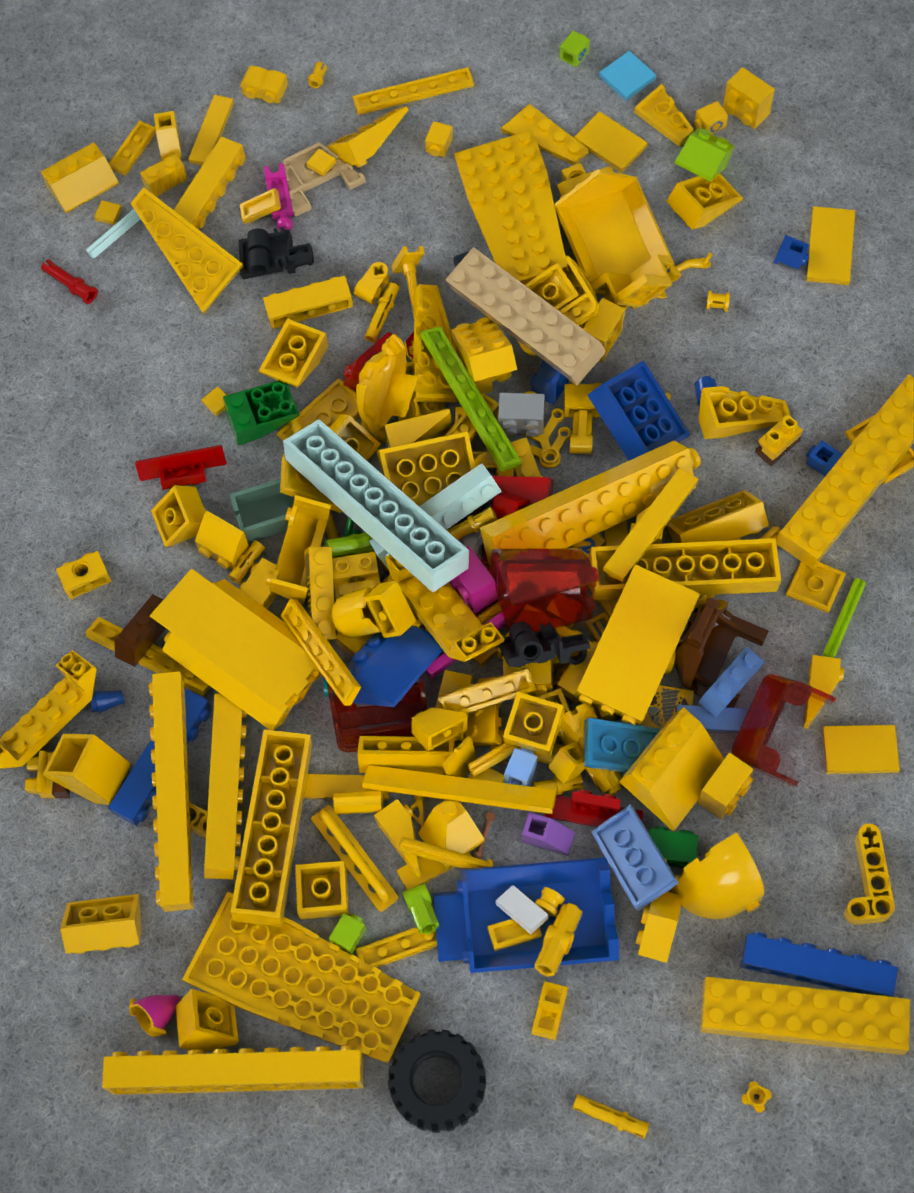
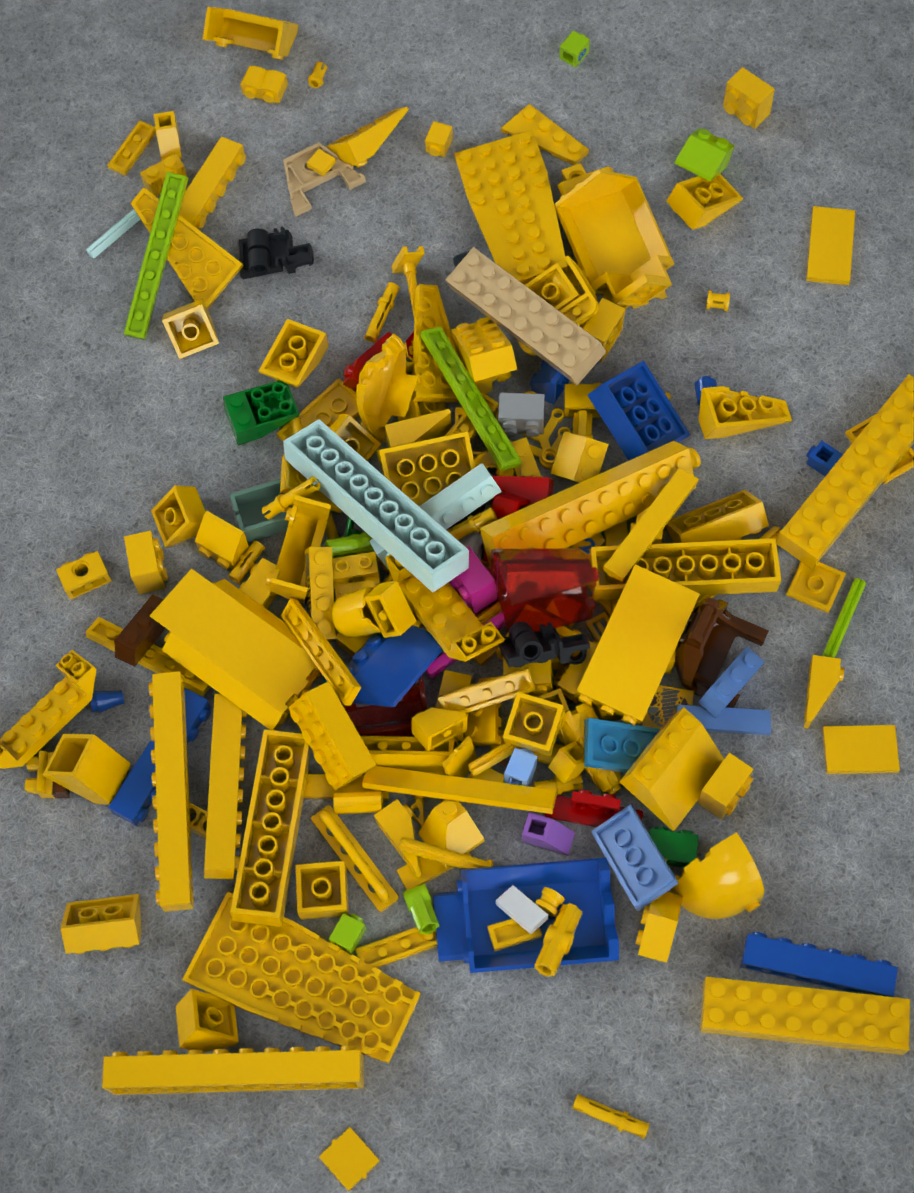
(75, 285): red pin -> none
(79, 177): yellow slope -> none
(108, 212): yellow tile -> none
(146, 562): none -> yellow brick
(154, 1012): dark pink hat -> none
(156, 255): none -> lime tile
(182, 467): red bracket -> none
(190, 328): none -> yellow slope
(211, 129): yellow tile -> none
(214, 401): yellow tile -> none
(249, 31): none -> yellow windscreen
(260, 206): yellow tile -> none
(279, 182): dark pink plate -> none
(286, 500): none -> yellow pin
(308, 301): yellow brick -> none
(331, 735): none -> yellow brick
(349, 1159): none -> yellow piece
(372, 283): yellow piece -> none
(401, 1076): black tyre -> none
(413, 91): yellow tile -> none
(490, 816): nougat hinge -> none
(549, 1010): yellow slope -> none
(578, 457): none -> yellow slope
(611, 141): yellow tile -> none
(627, 75): medium azure tile -> none
(662, 114): yellow wing -> none
(703, 263): yellow piece -> none
(711, 118): yellow brick -> none
(758, 1104): yellow plate -> none
(762, 717): clear red windscreen -> none
(779, 440): yellow hips -> none
(792, 252): blue brick -> none
(871, 872): yellow beam -> none

